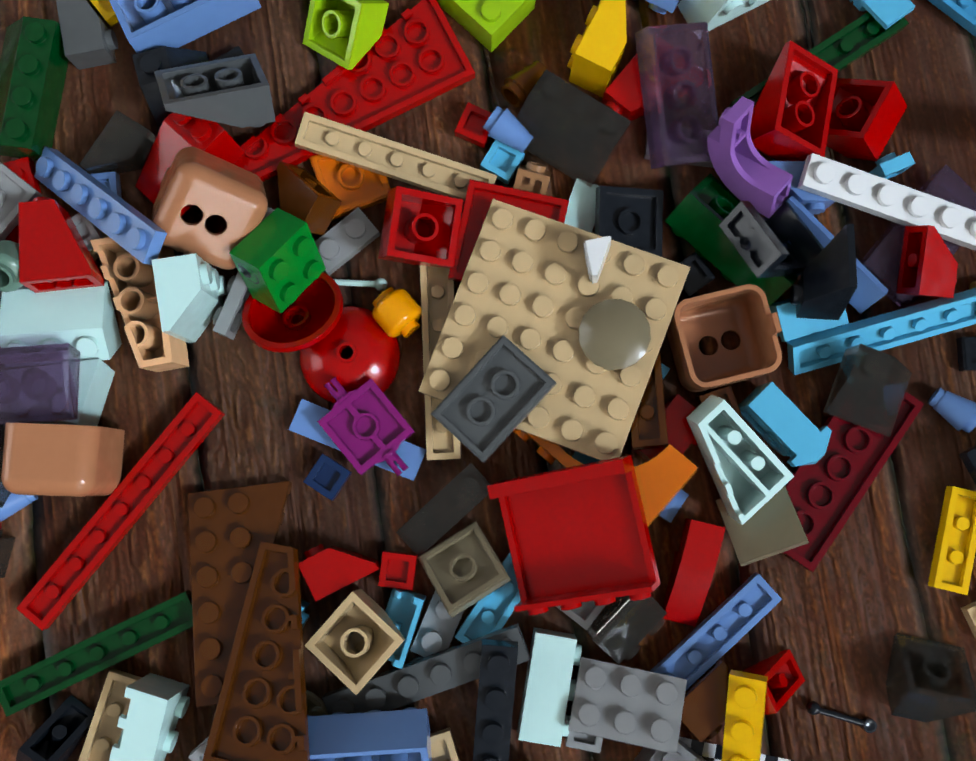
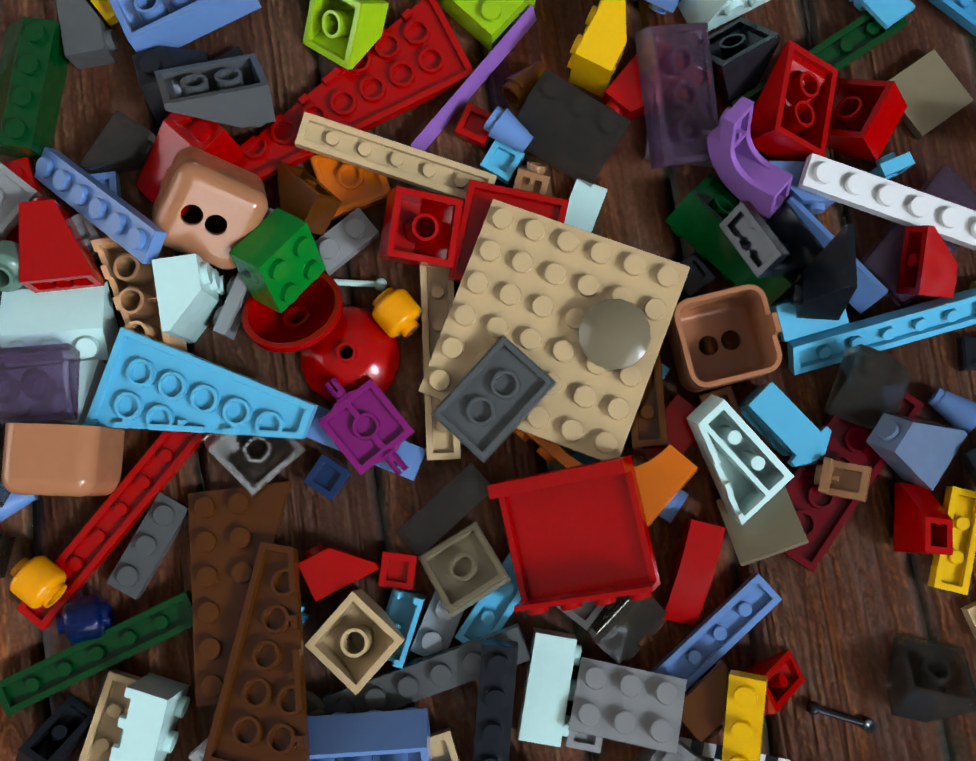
(38, 581): none -> light orange head
(84, 618): none -> clear blue head
(149, 545): none -> dark grey plate
(177, 391): none -> medium azure wing
(252, 458): none -> clear smoke slope
(475, 80): none -> medium lavender sticker
(595, 256): white slope -> none
(630, 217): black plate -> none
(740, 56): none -> black slope
(843, 479): none -> medium nougat bracket
(916, 447): none -> sand blue slope
(920, 522): none -> red slope
(930, 93): none -> dark tan tile

